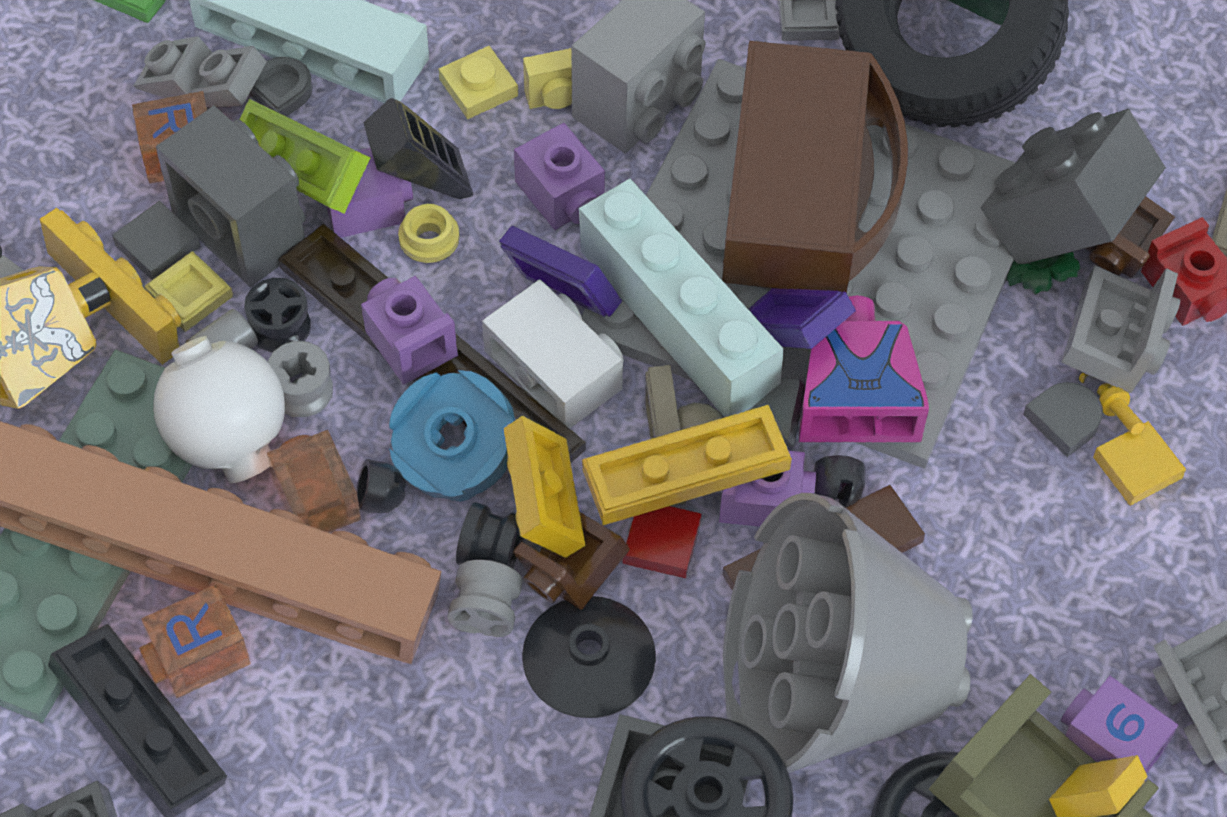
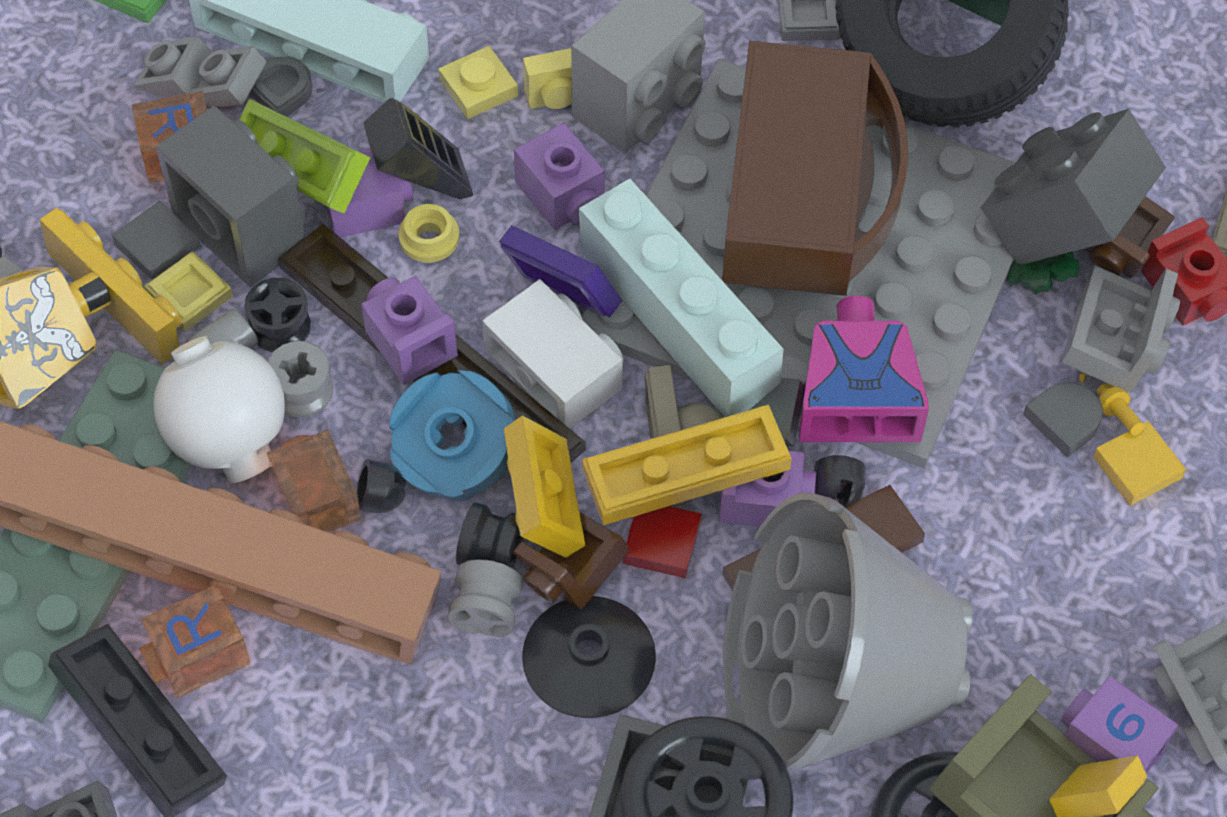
(801, 316): dark purple tile -> none

